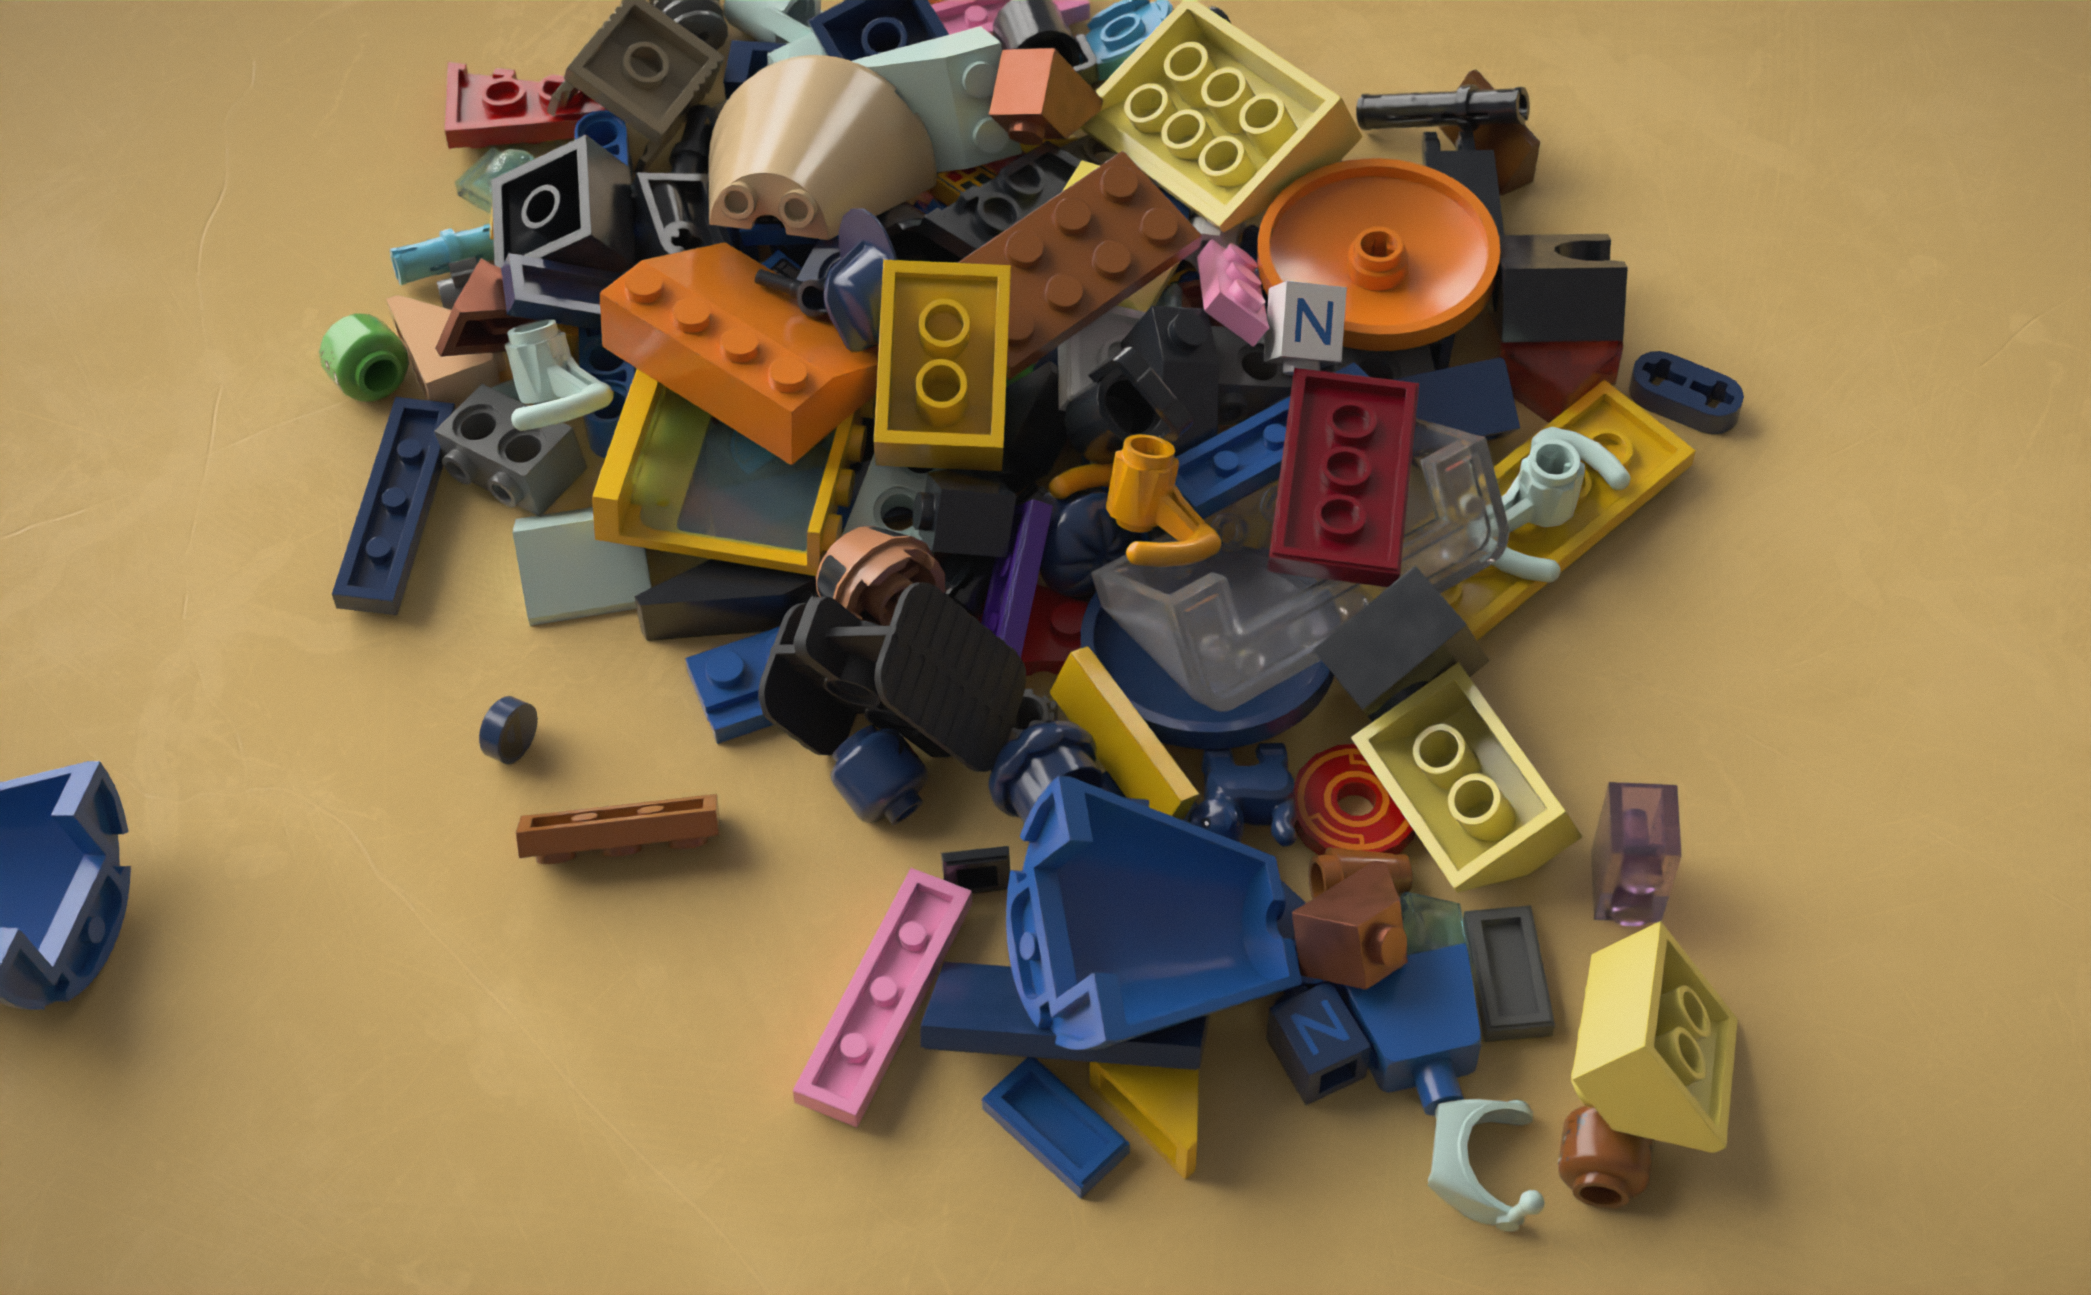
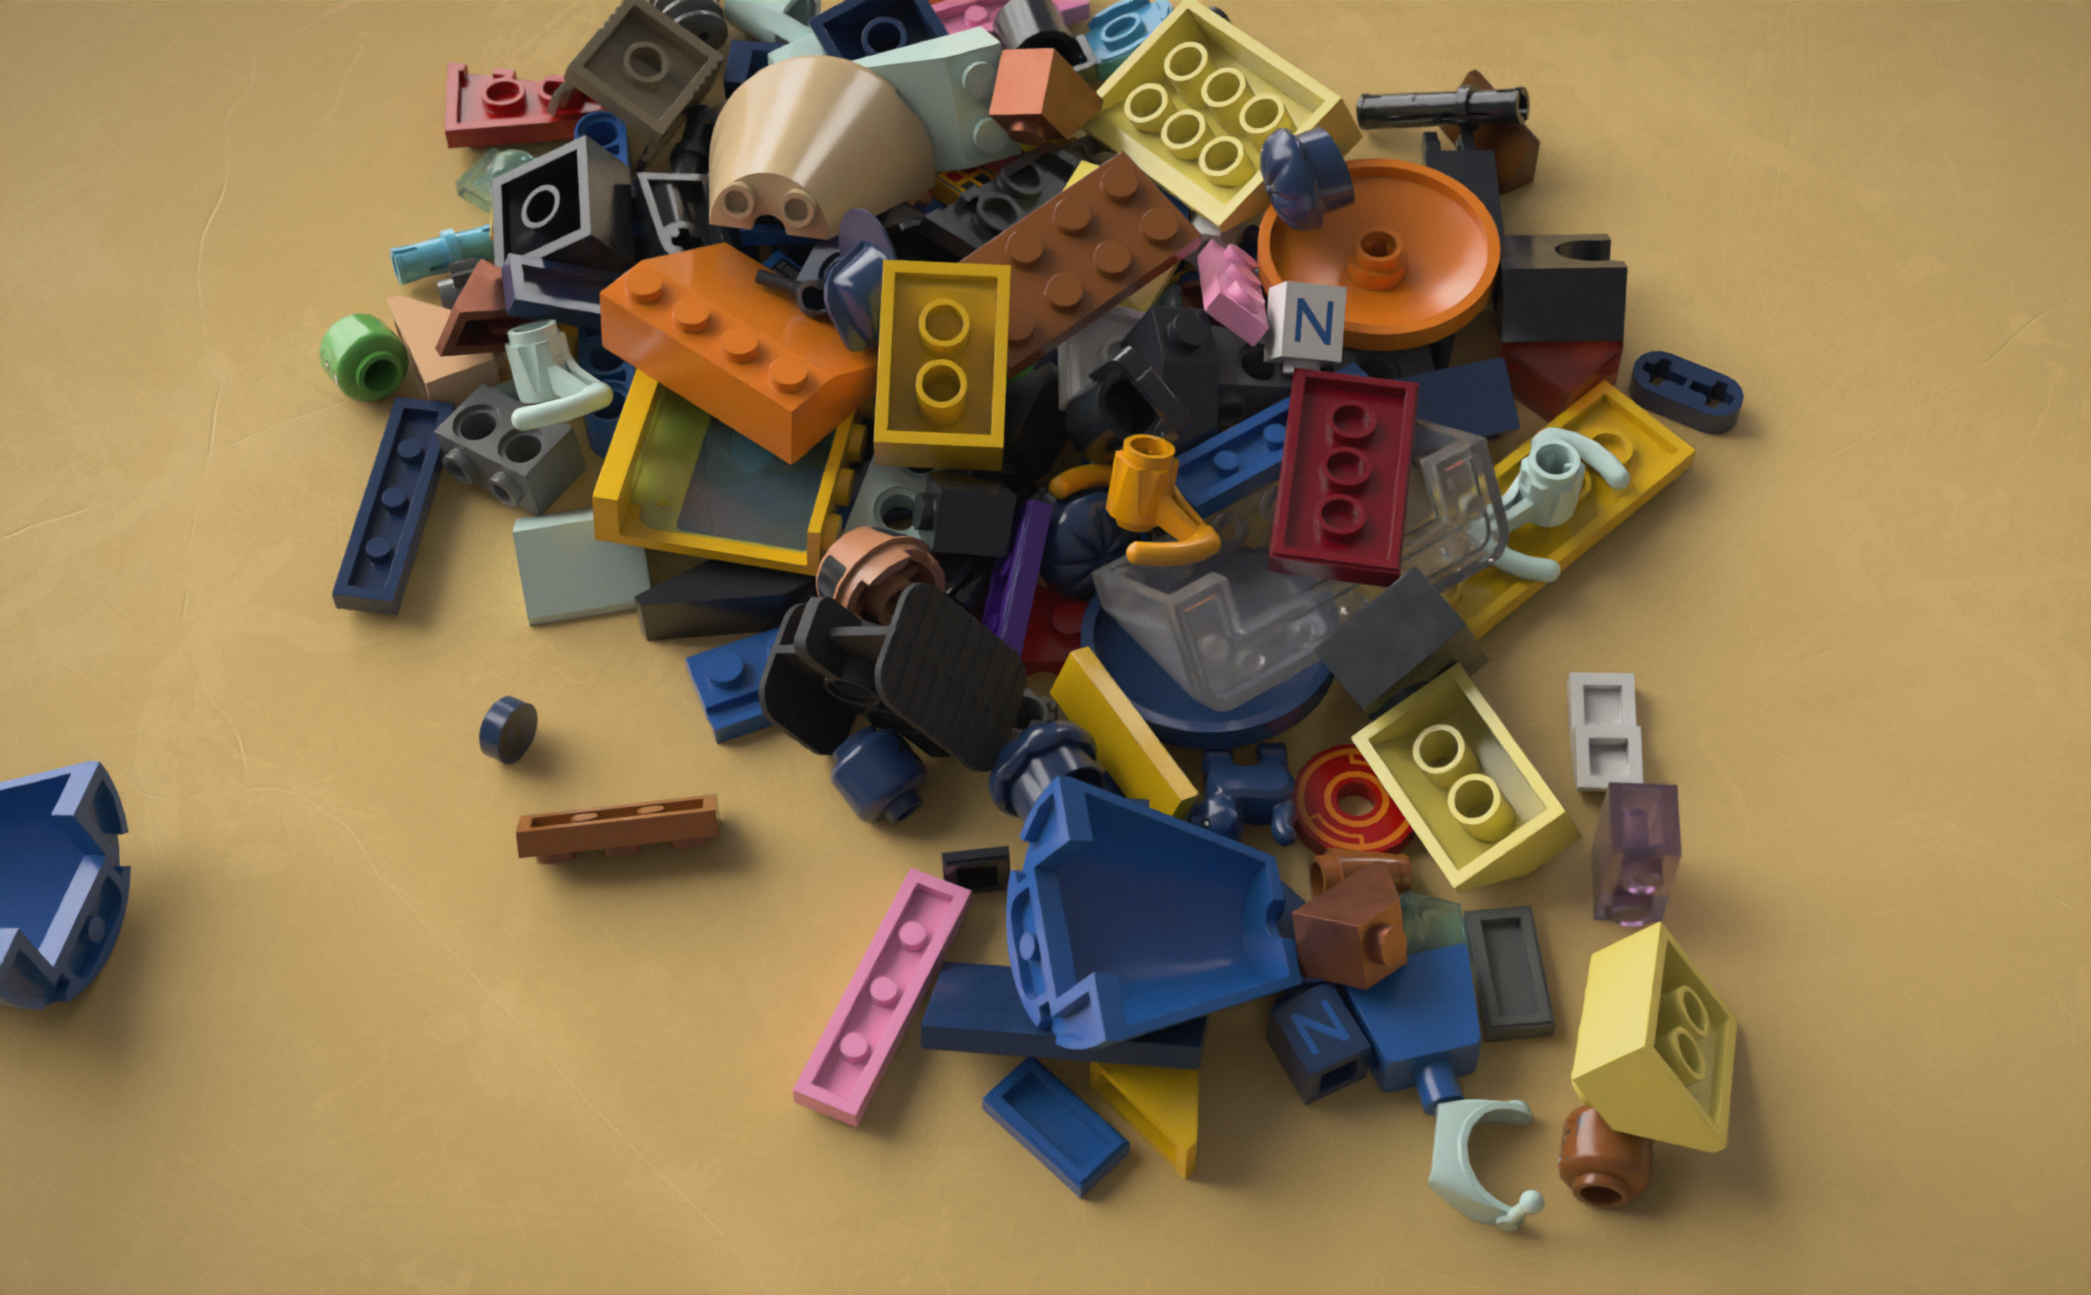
(1305, 177): none -> dark blue piece
(1603, 730): none -> white slope

